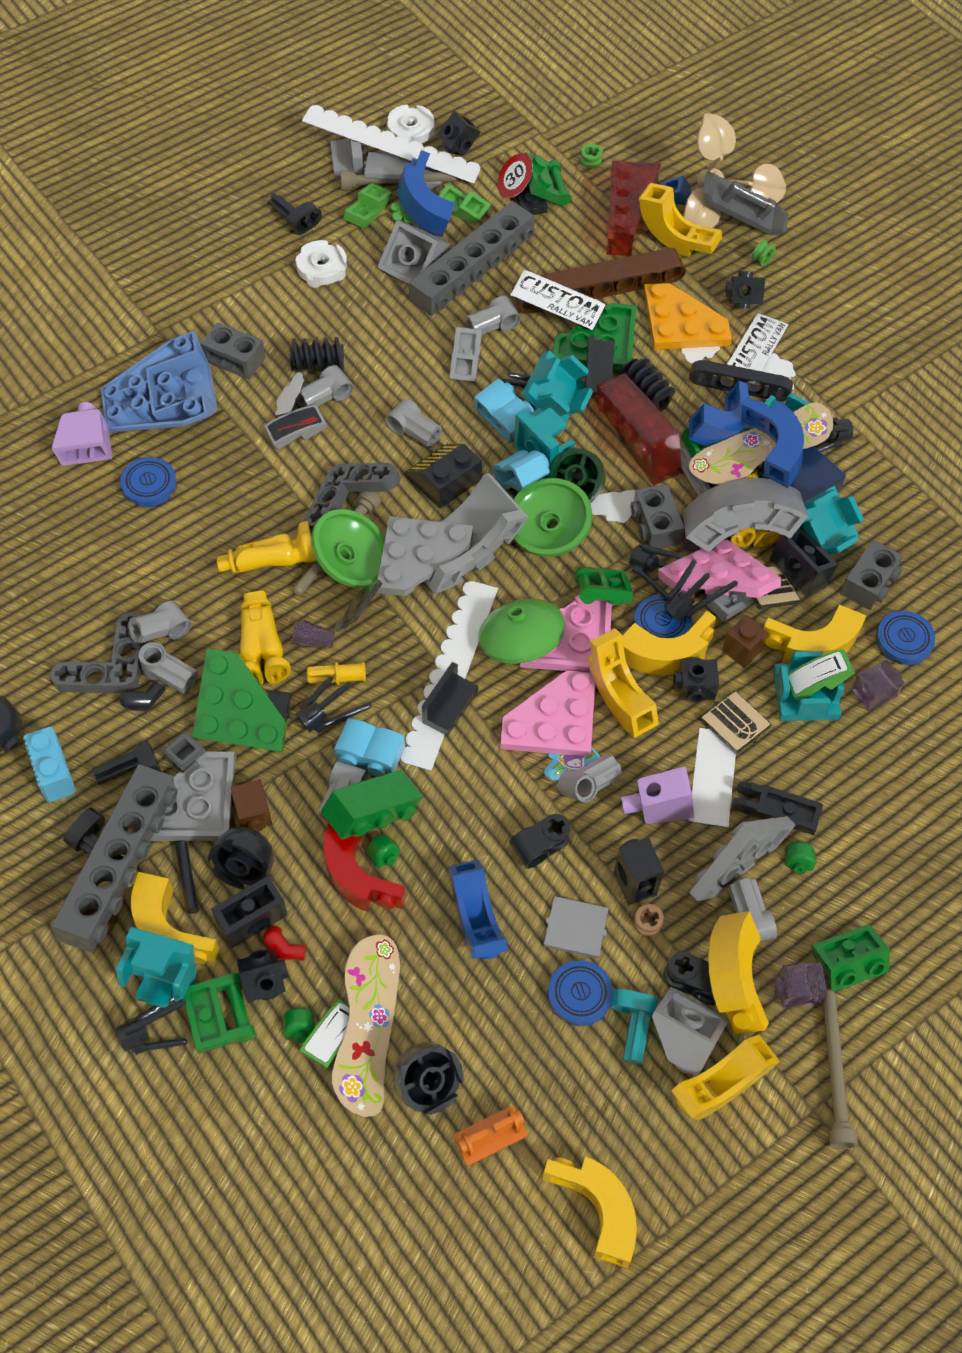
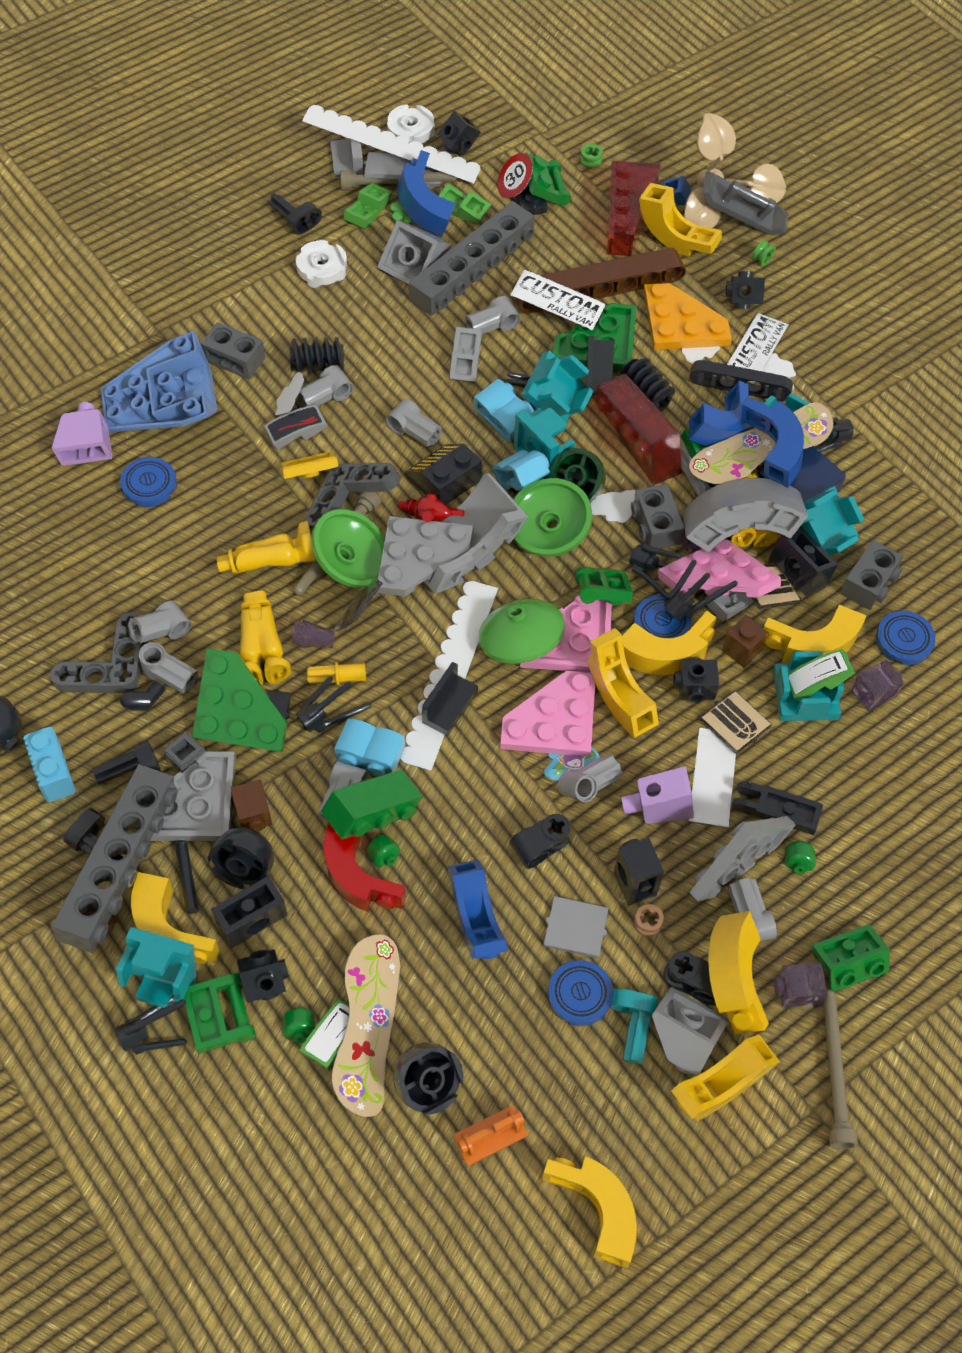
(275, 940): red arm -> none
(309, 465): none -> yellow plate
(429, 508): none -> red piece

